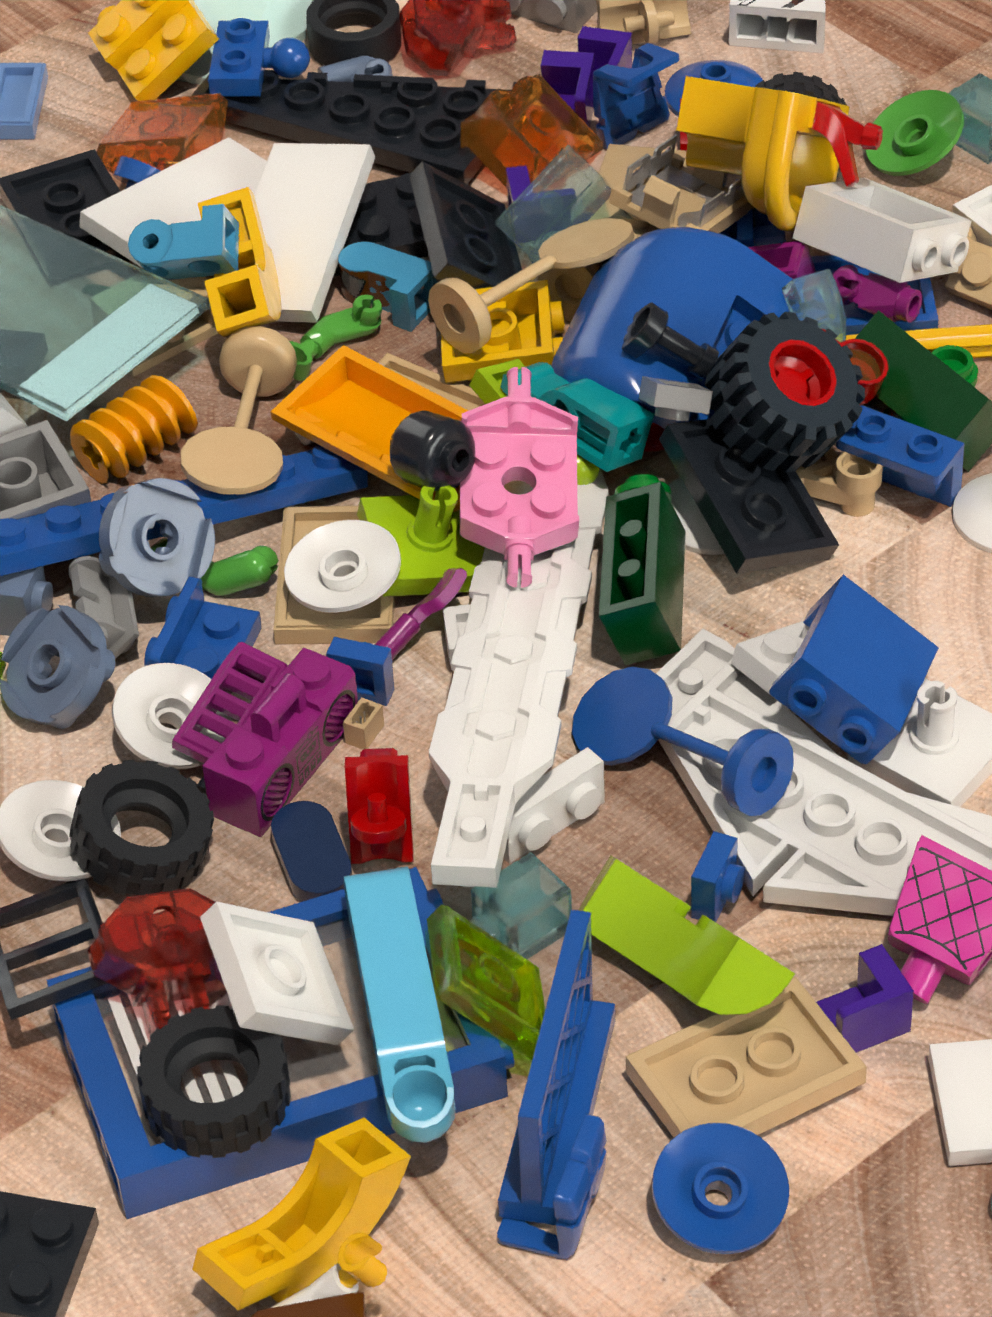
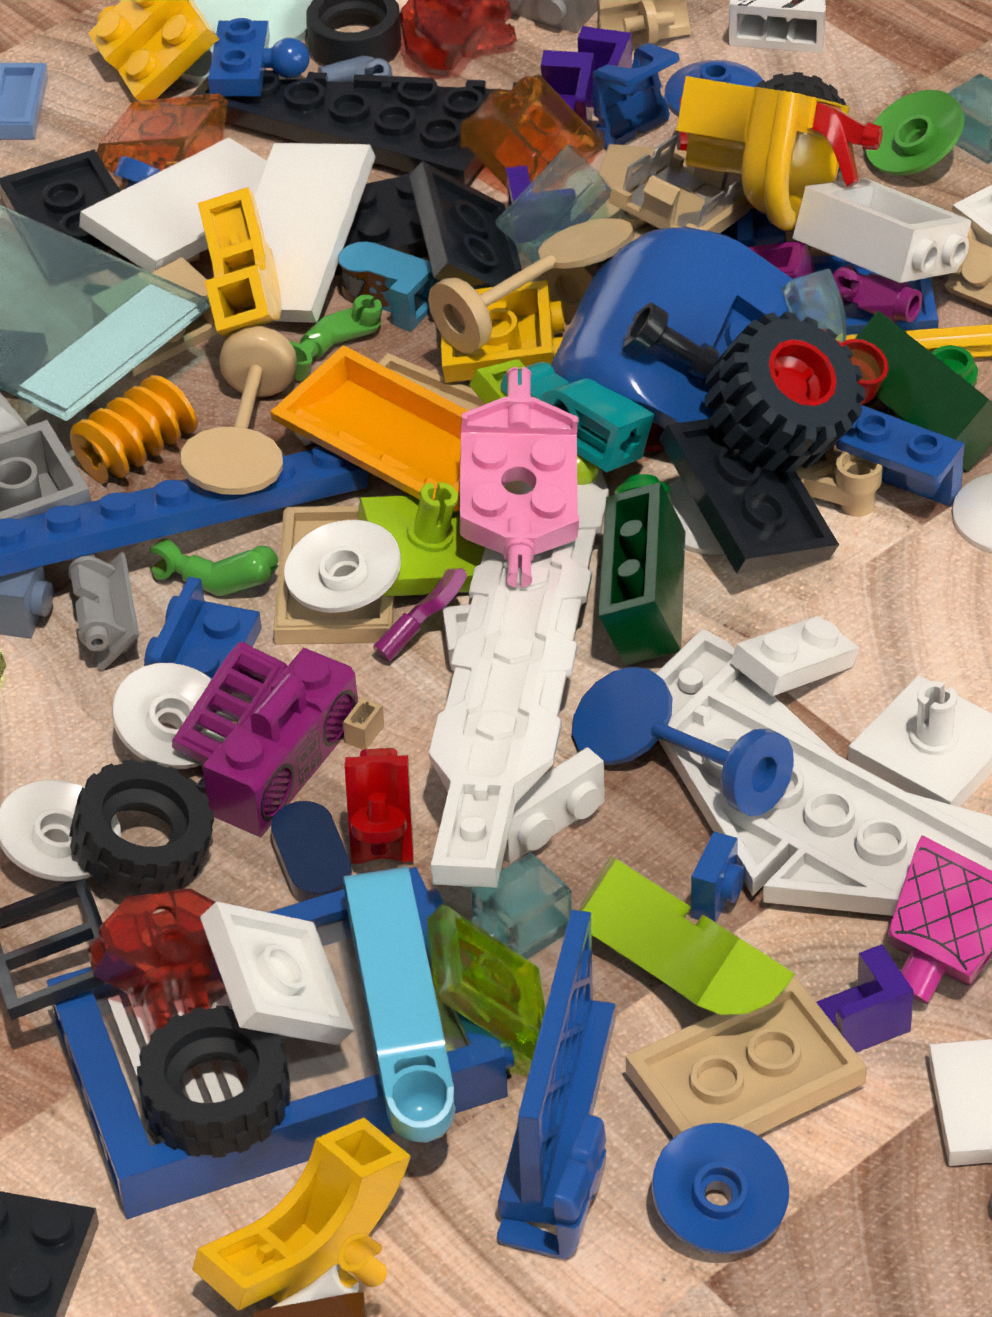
(80, 672): sand blue plate -> none
(125, 545): plate -> none
(188, 247): dark azure leg -> none
(371, 666): blue plate -> none
(429, 450): black head -> none
(674, 398): light grey plate -> none
(855, 671): blue panel -> none

